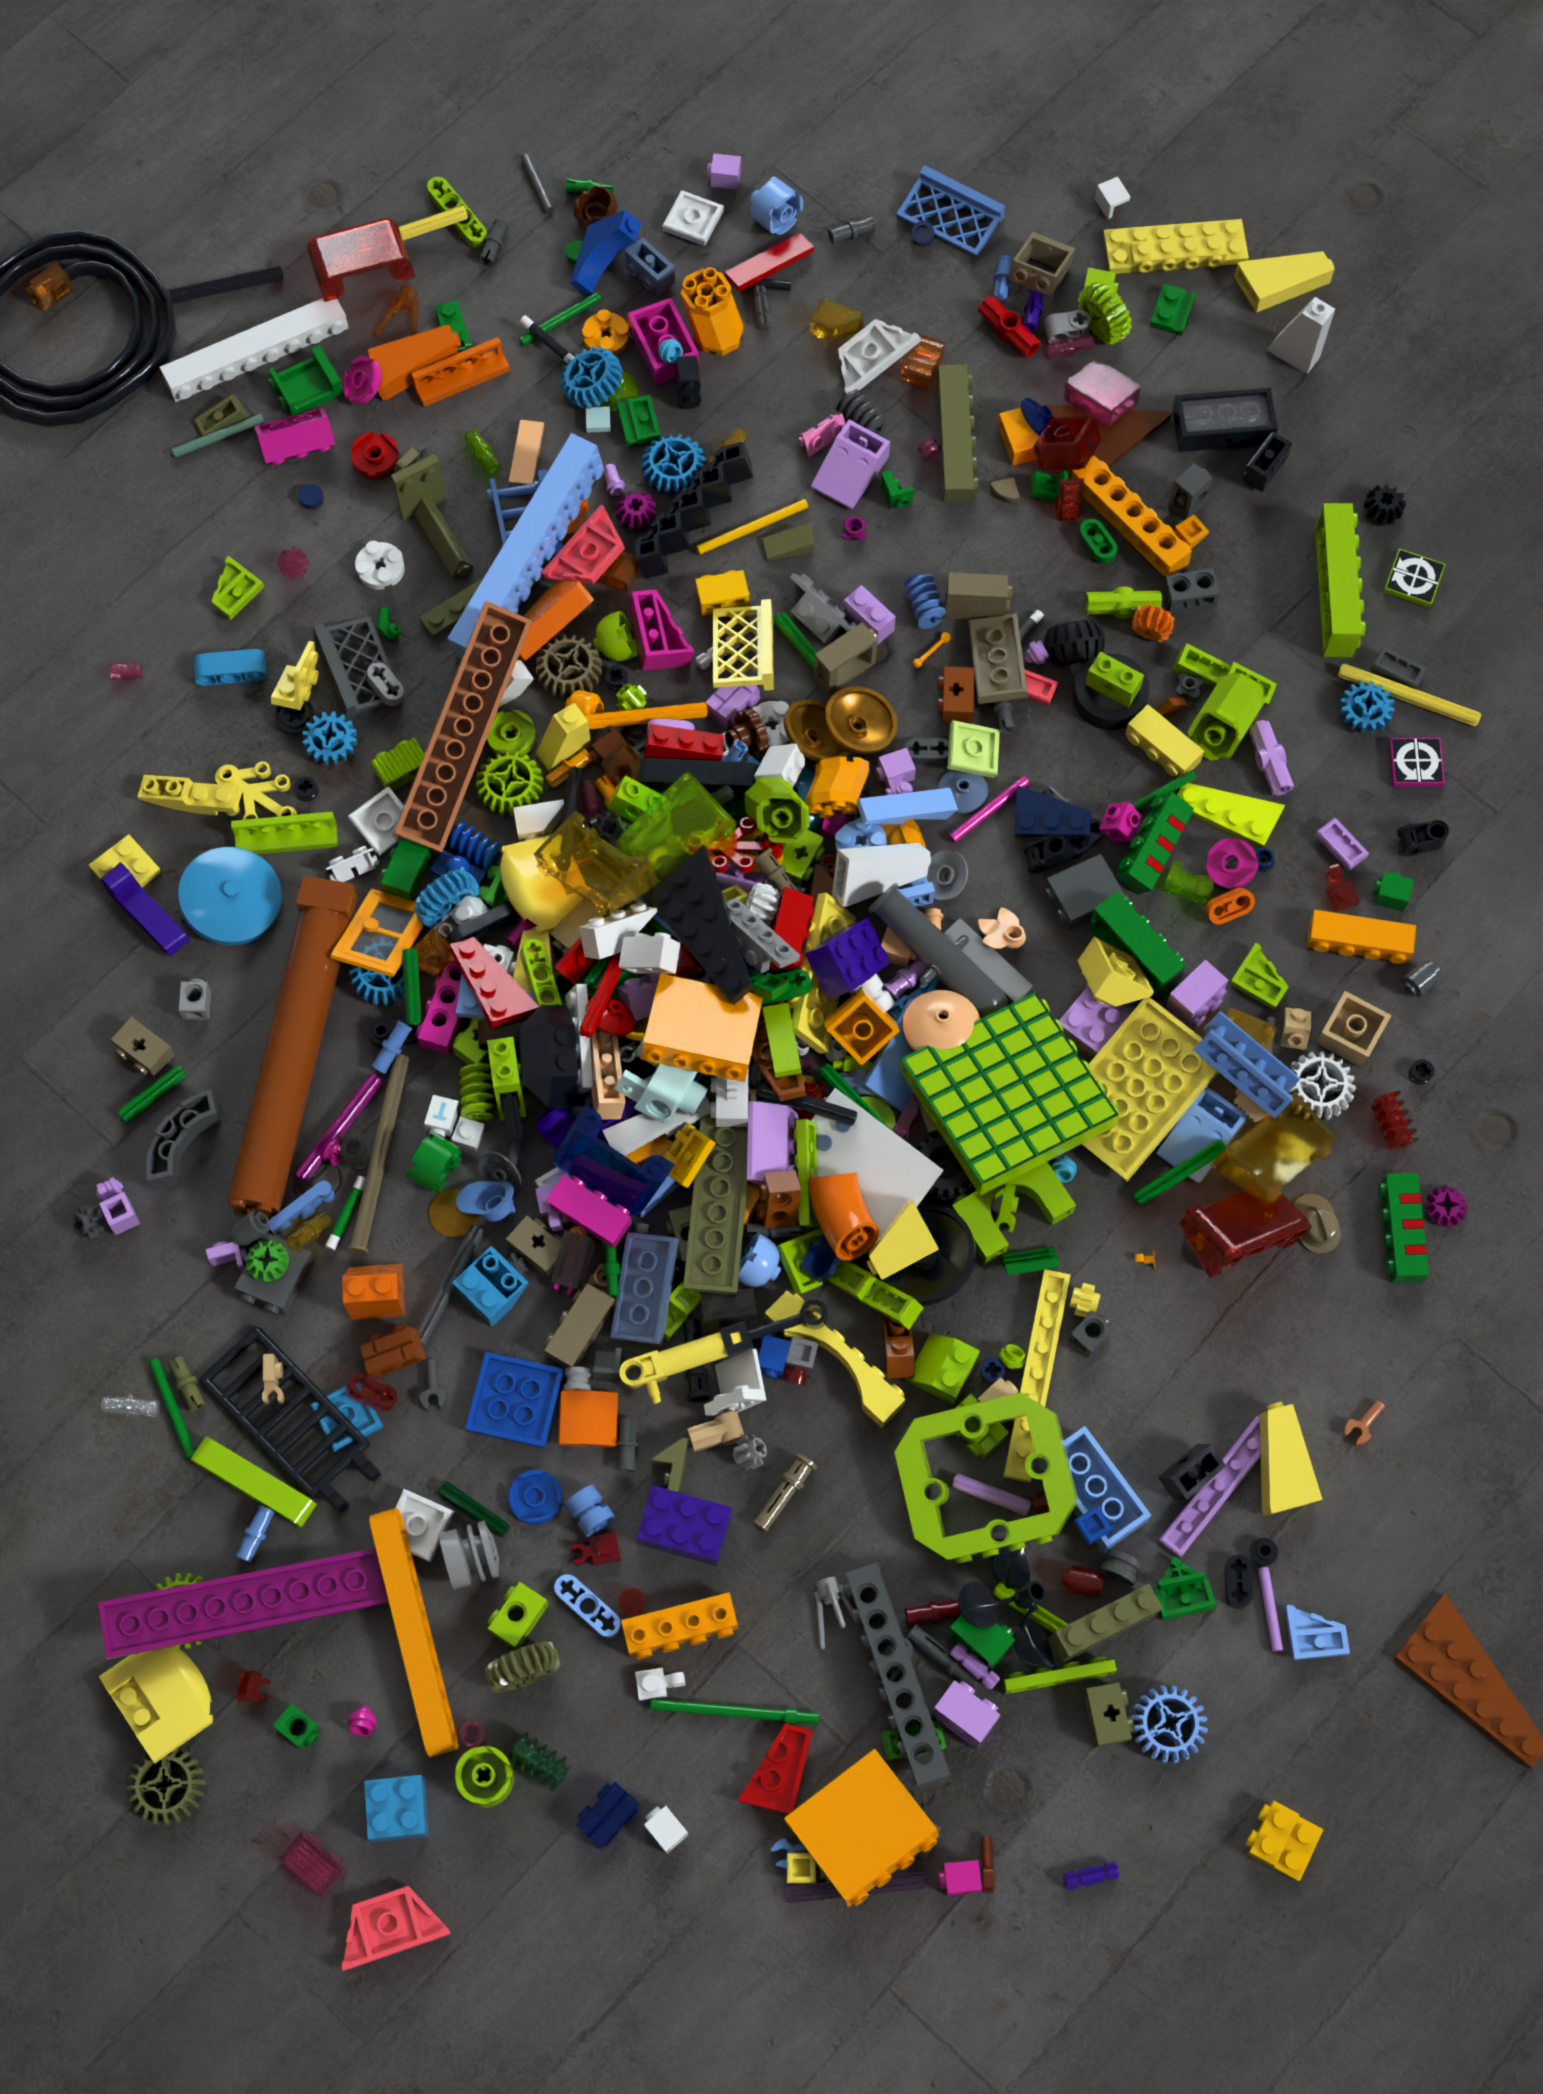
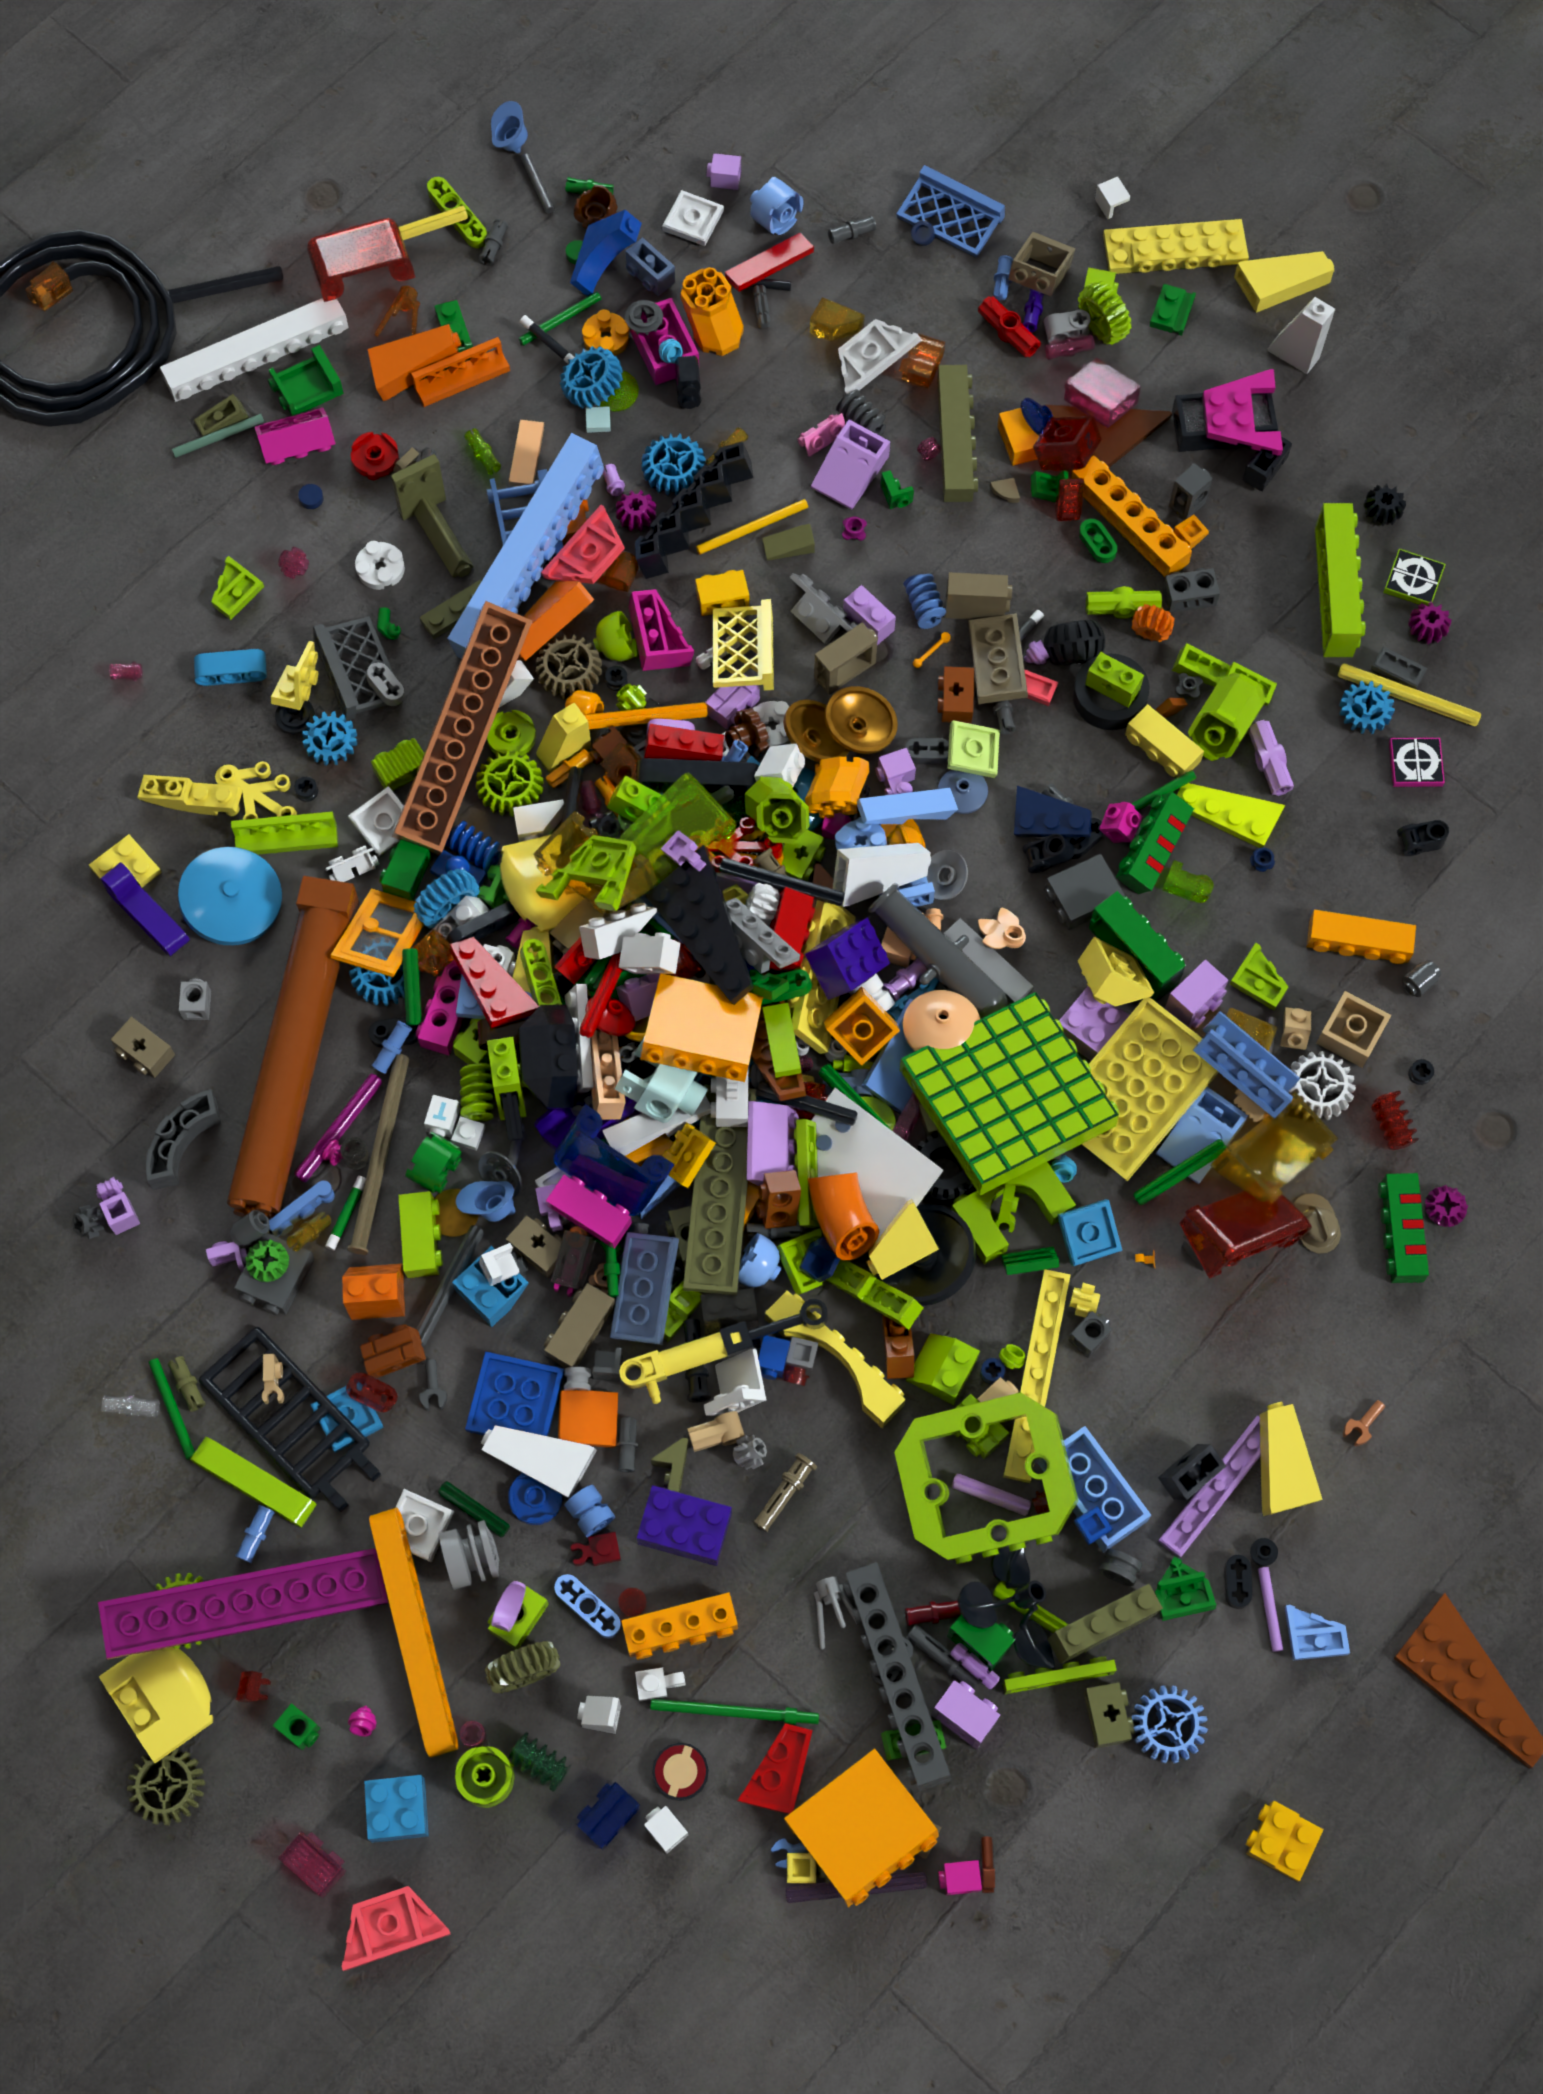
(151, 1093): green axle -> none
(362, 380): dark pink tile -> none
(420, 1234): none -> lime brick
(499, 1264): none -> white panel
(508, 127): none -> medium blue piece
(509, 1606): none -> lavender helmet
(545, 1459): none -> white slope
(598, 862): none -> lime wing
(600, 1713): none -> white slope
(638, 420): green plate -> none
(653, 314): none -> dark grey gear
(680, 1771): none -> tile
(682, 849): none -> lavender plate
(781, 881): none -> black axle
(796, 638): green axle -> none
(829, 859): clear red plate -> none
(988, 810): dark pink bar -> none
(1083, 1581): clear red brick -> none
(1089, 1232): none -> dark azure tile
(1090, 1875): dark purple axle -> none
(1228, 907): orange plate -> none
(1230, 413): none -> dark pink wing
(1246, 865): dark pink plate -> none
(1340, 892): clear red plate -> none
(1342, 844): lavender plate -> none
(1392, 891): green brick -> none
(1429, 622): none -> magenta gear

